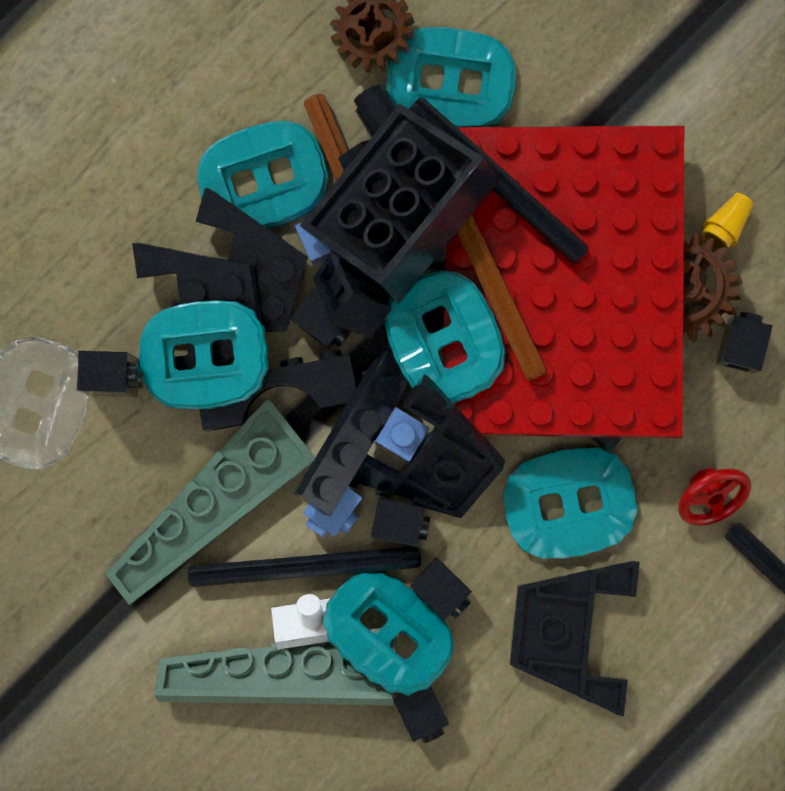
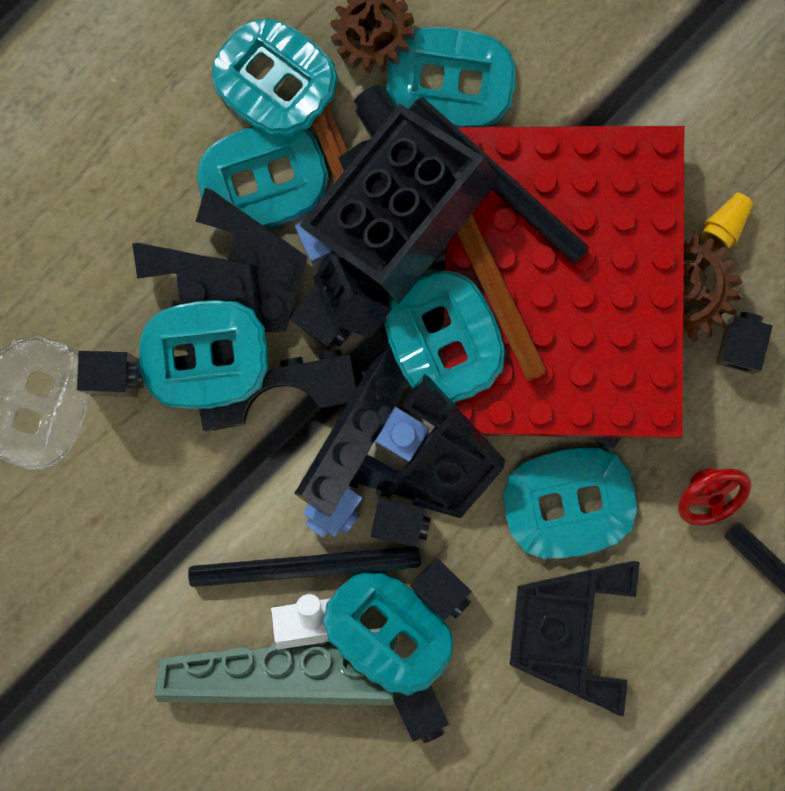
(233, 483): sand green wing -> none
(292, 56): none -> teal piece

